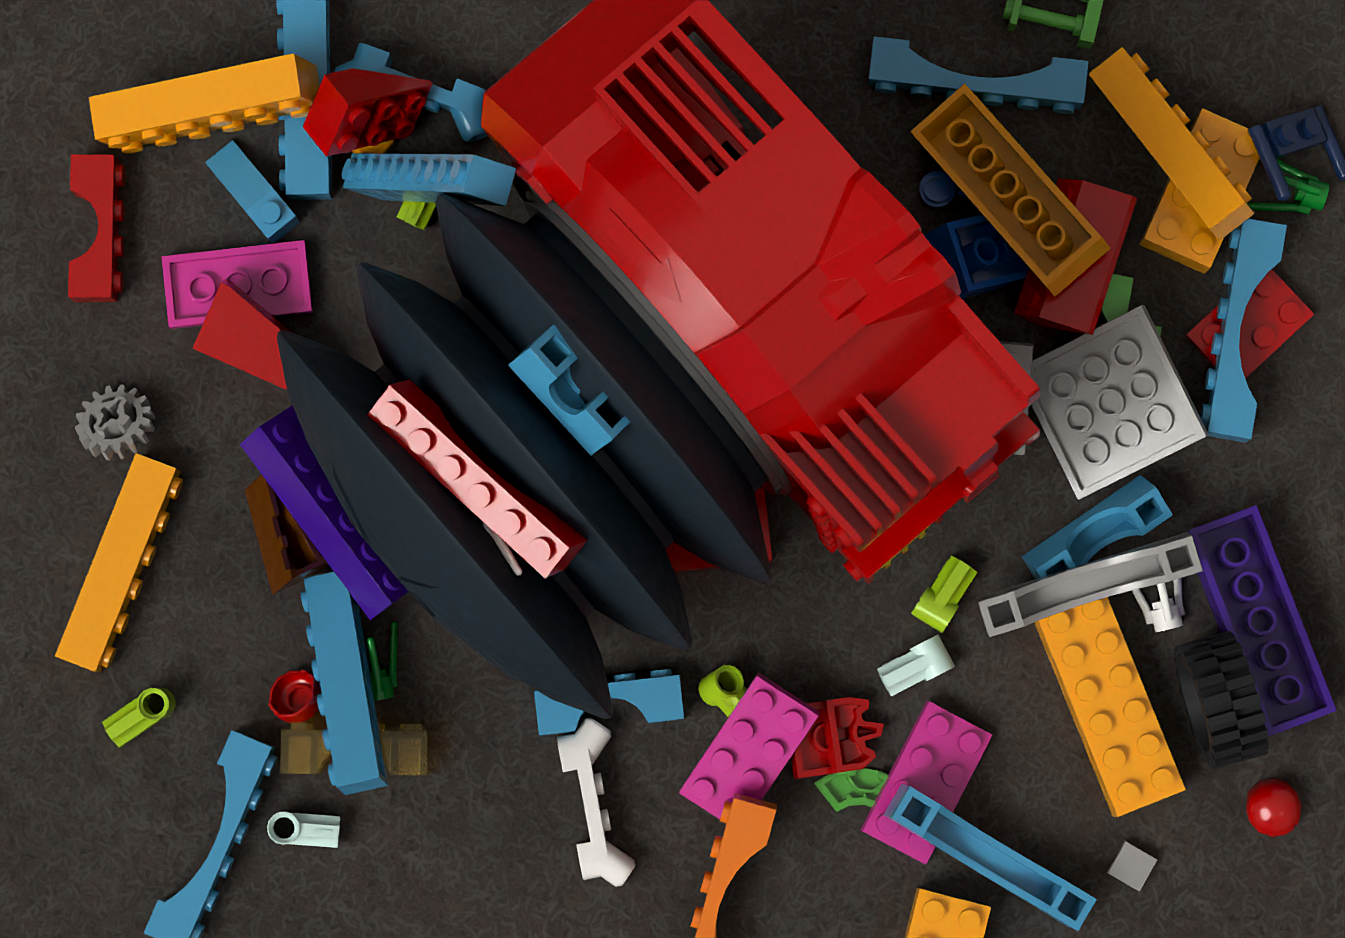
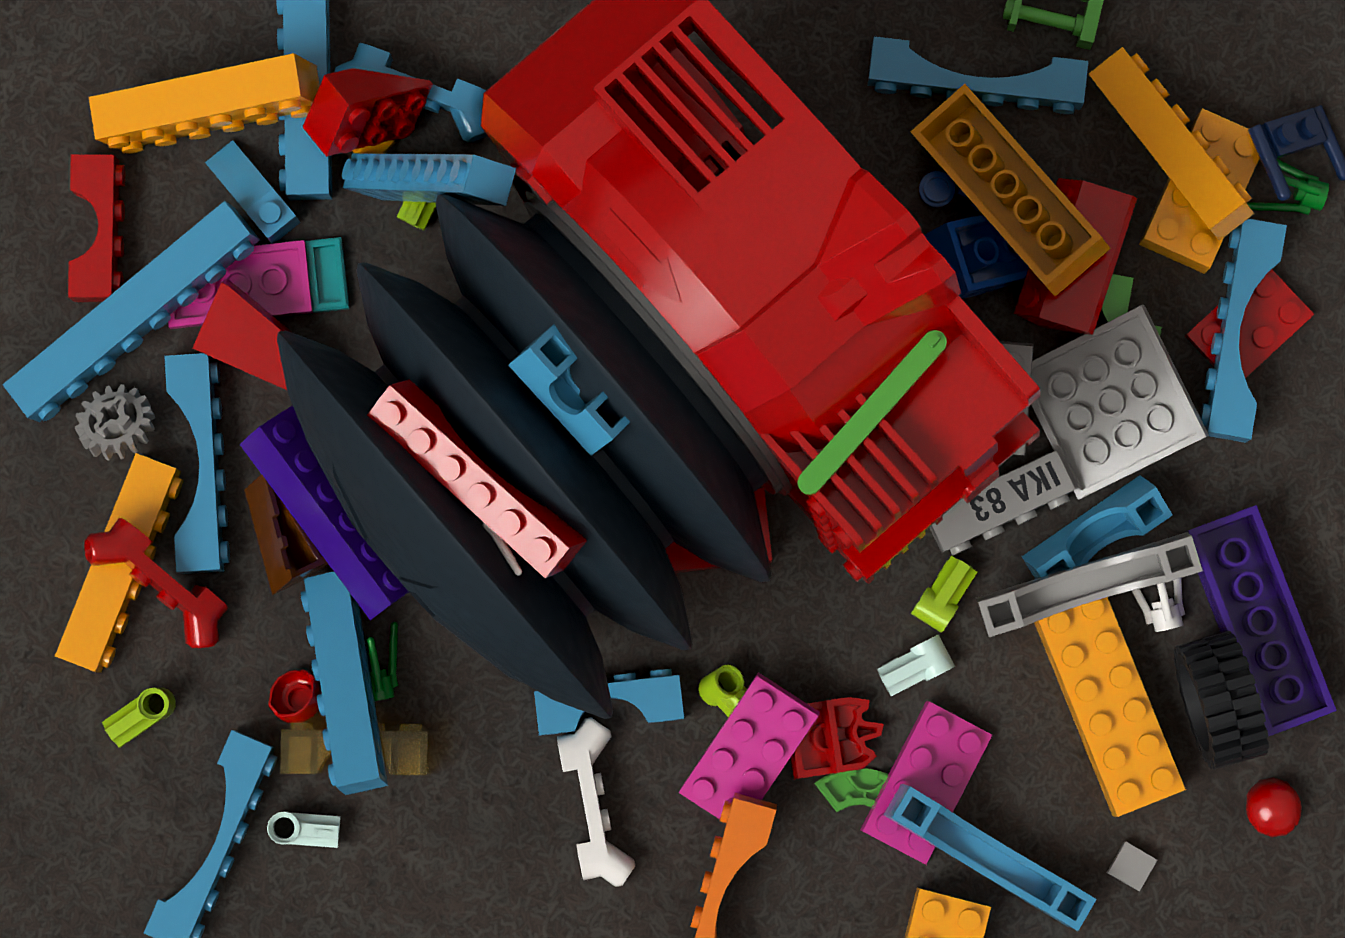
(131, 313): none -> dark azure brick
(199, 539): none -> dark azure arch
(199, 606): none -> red plate
(327, 275): none -> teal tile
(872, 412): none -> bright green piece
(1005, 499): none -> light grey brick

